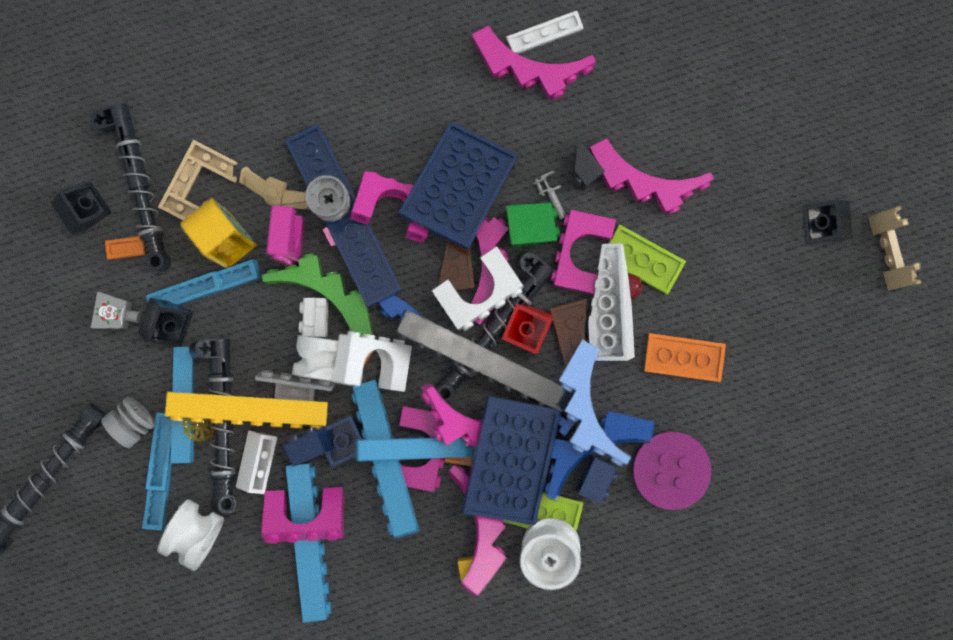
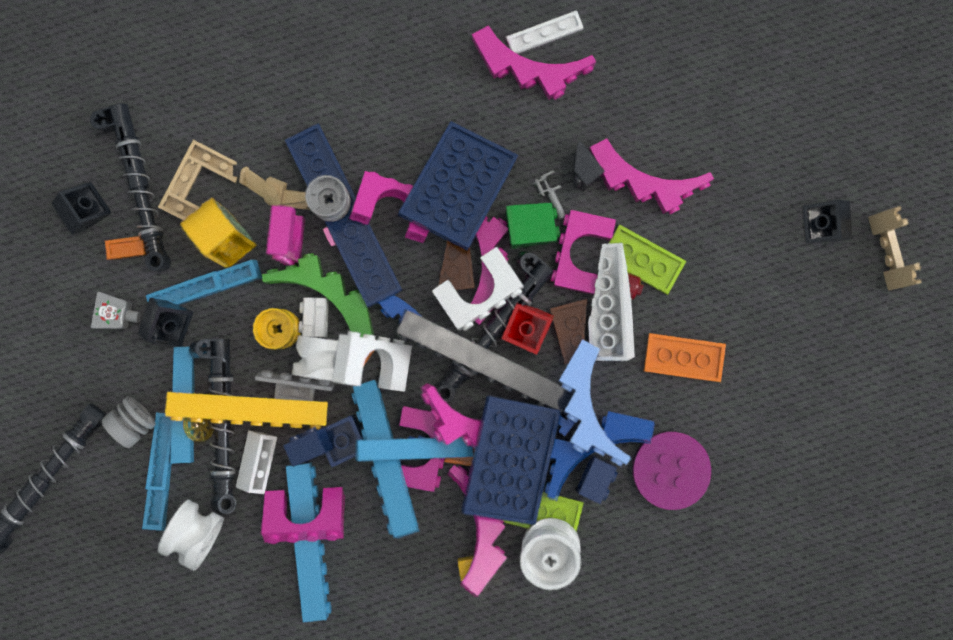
(266, 328): none -> yellow wheel

